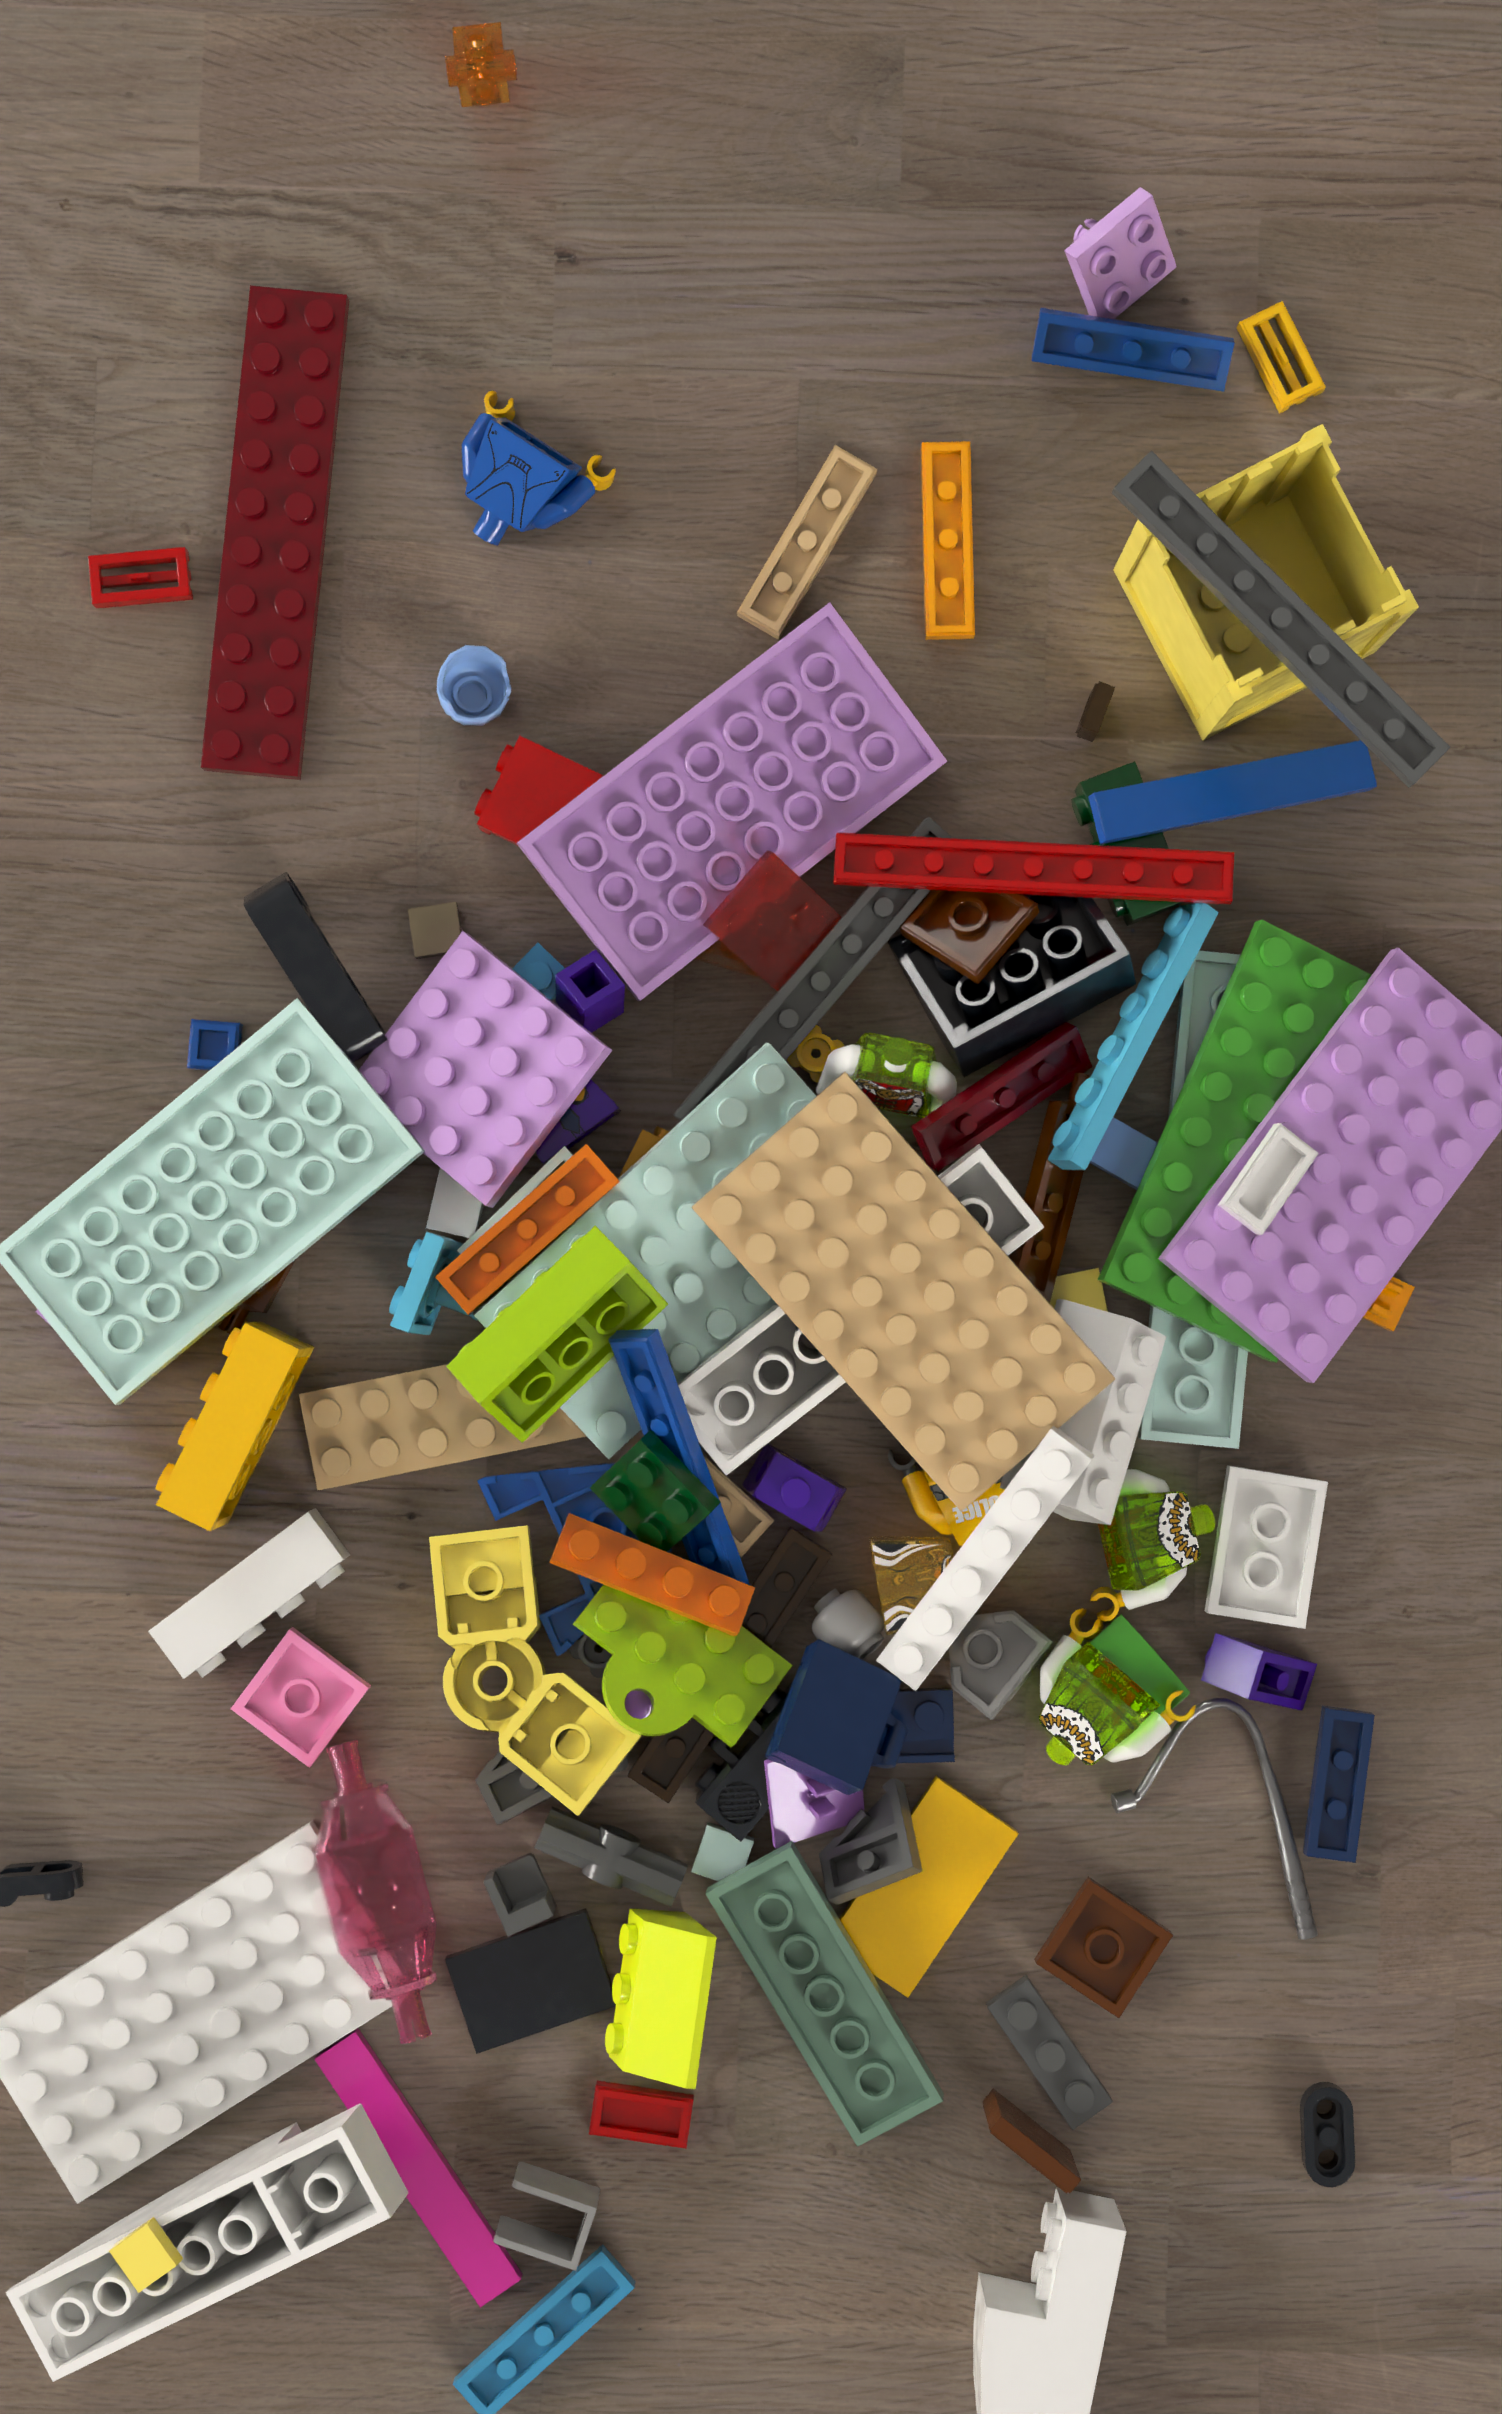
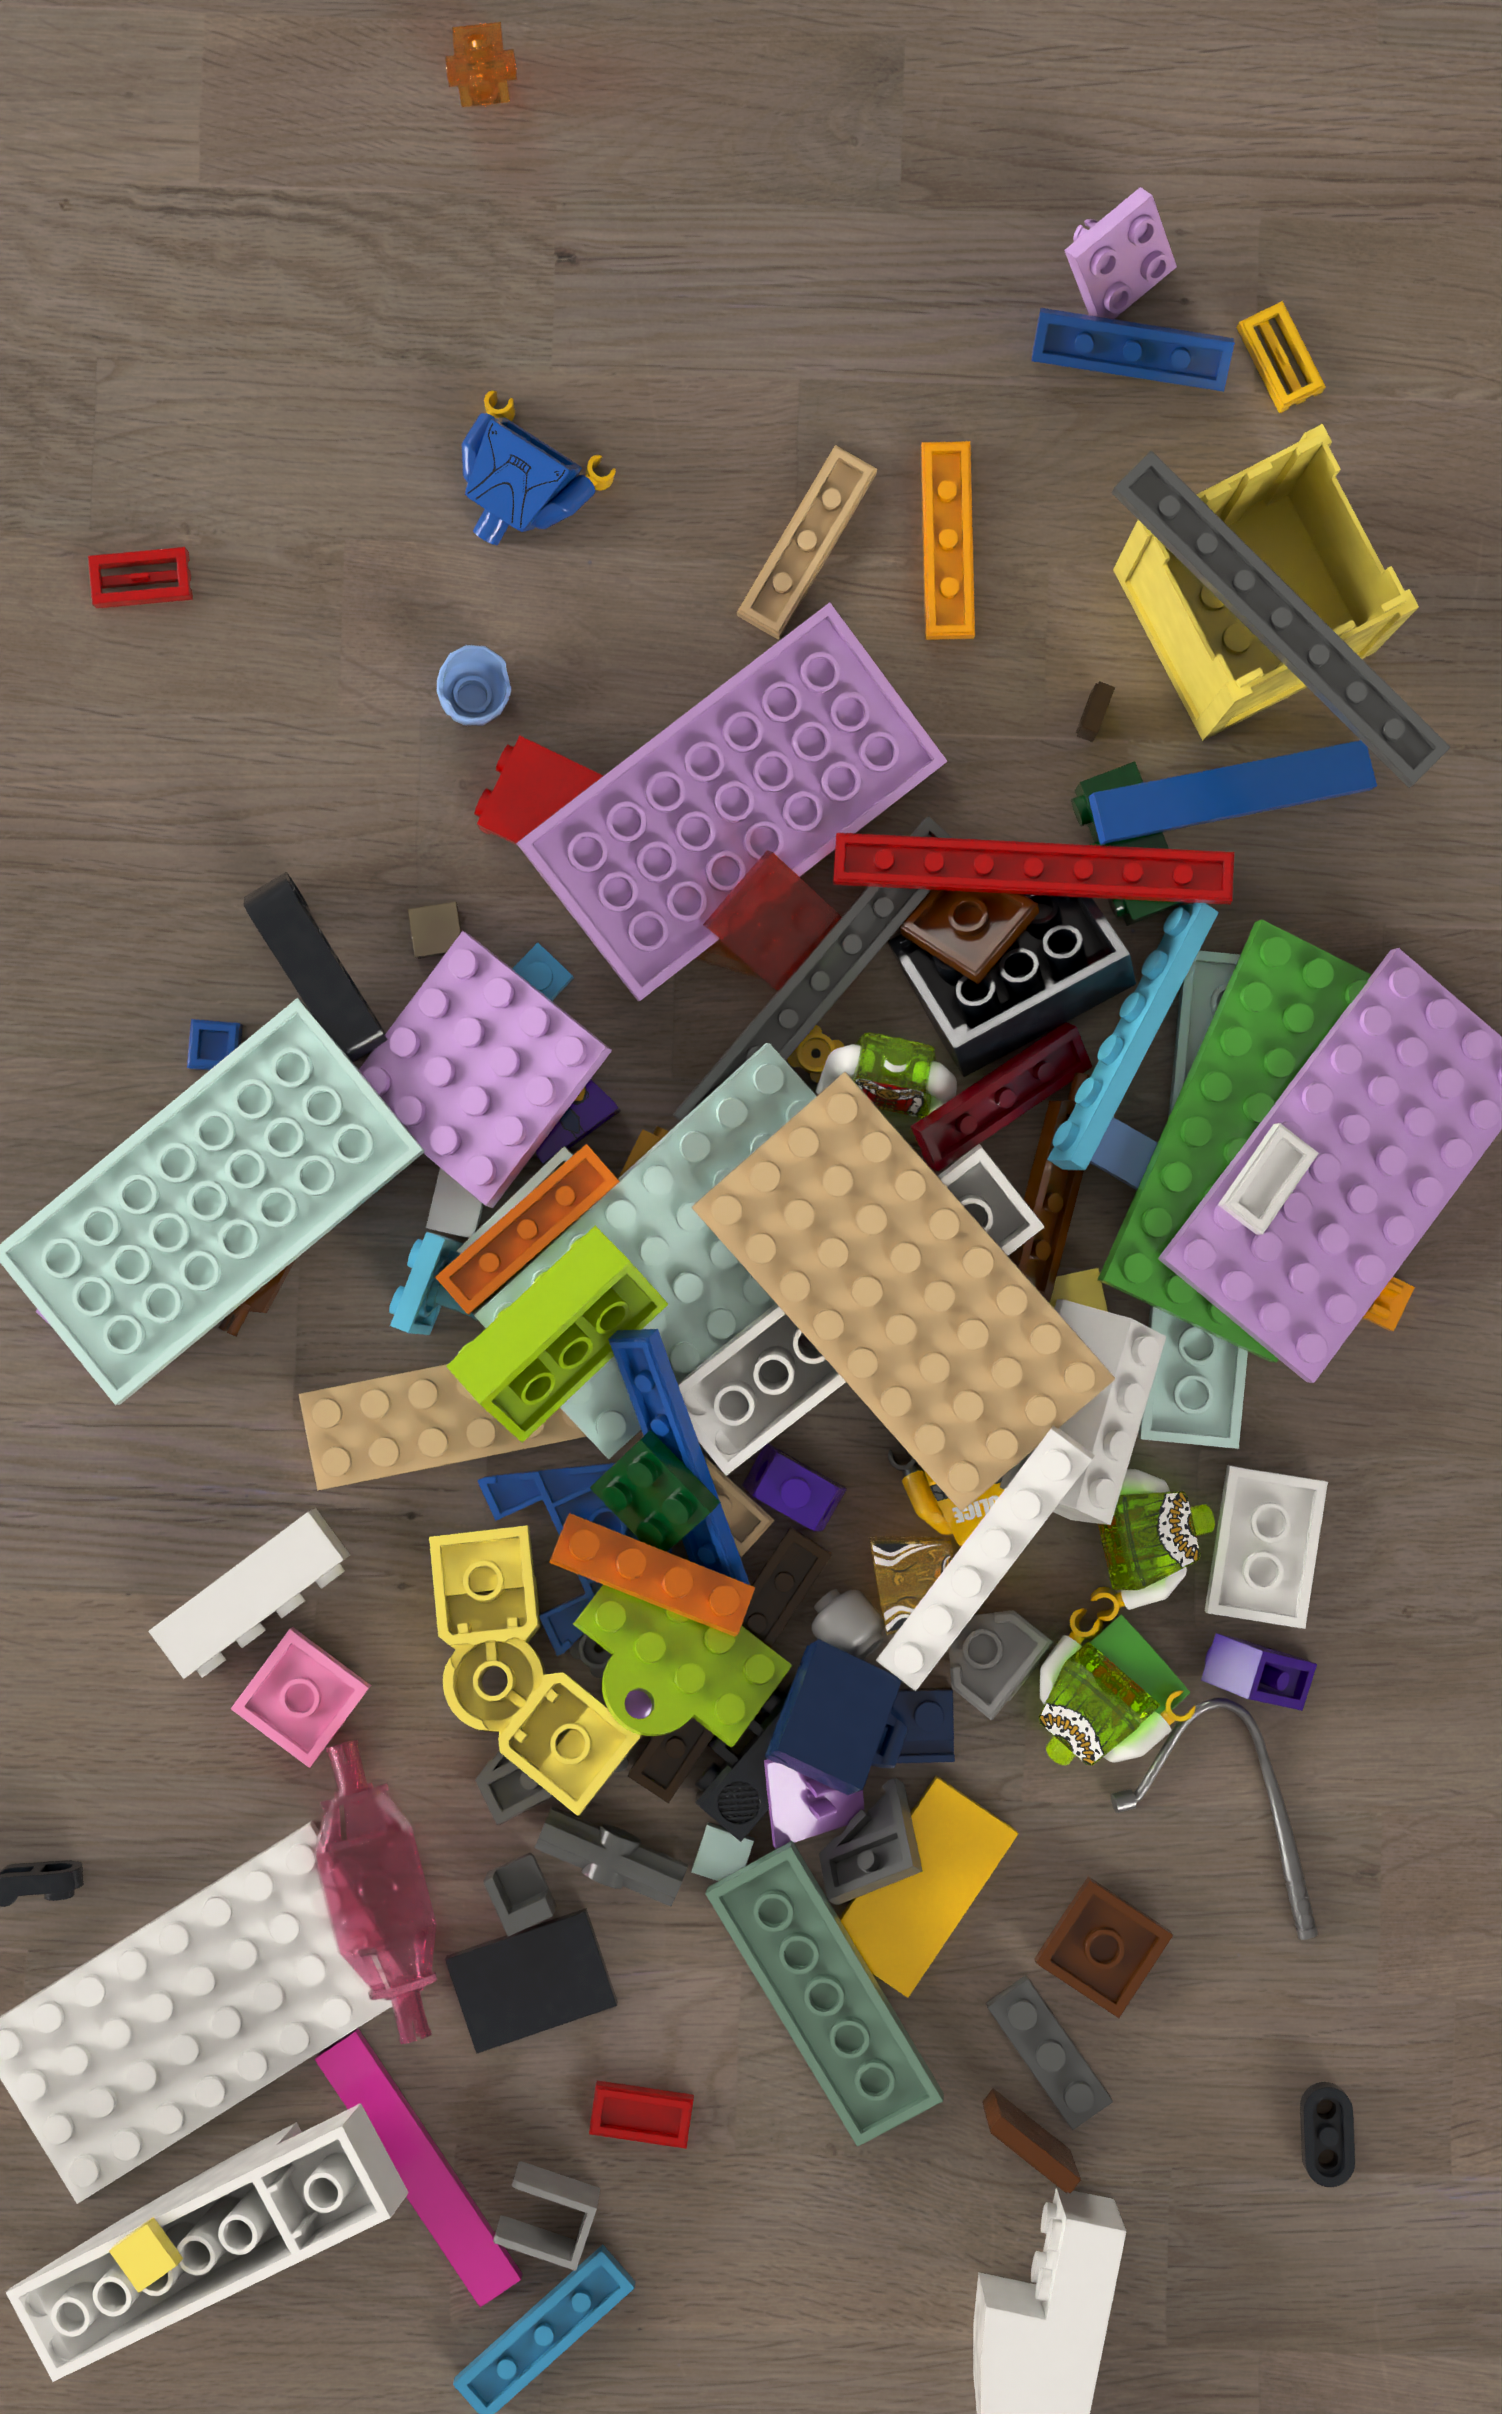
(233, 1425): yellow brick -> none
(275, 532): dark red plate -> none
(590, 991): dark purple brick -> none
(661, 1996): neon yellow slope -> none
(1338, 1784): dark blue plate -> none

